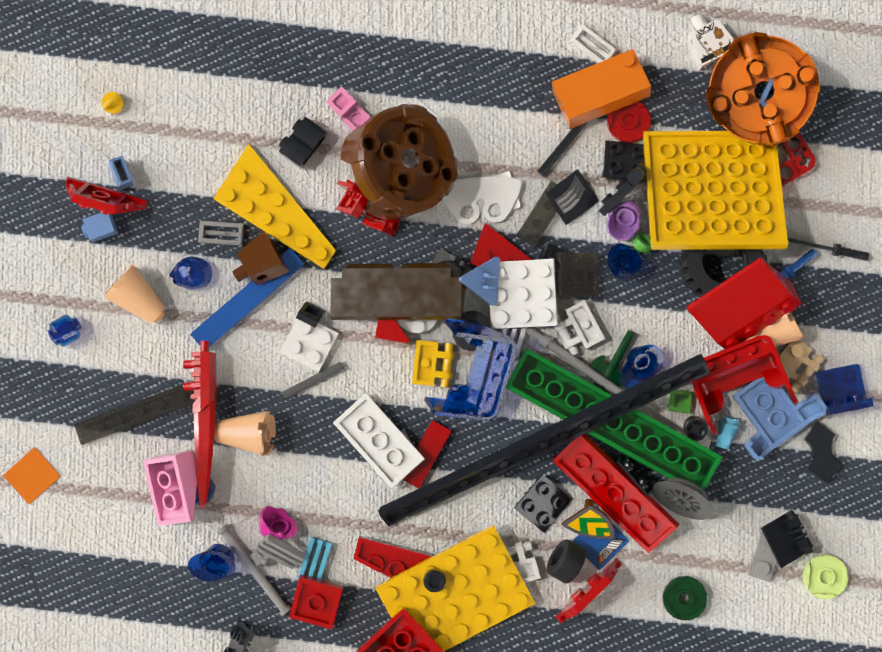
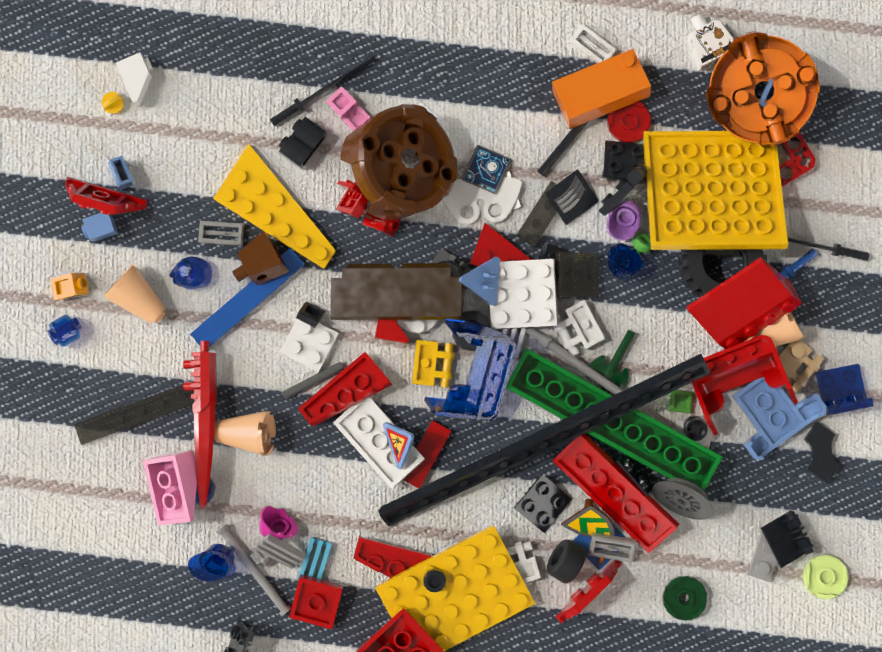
(31, 475): orange sticker -> none
(69, 285): none -> light orange bracket
(136, 76): none -> white slope
(299, 105): none -> black sword
(348, 388): none -> red wing
(399, 441): none -> piece
(486, 169): none -> sticker
(598, 540): none -> light grey tile
(641, 365): clear blue piece -> none
(727, 430): medium azure cone -> none

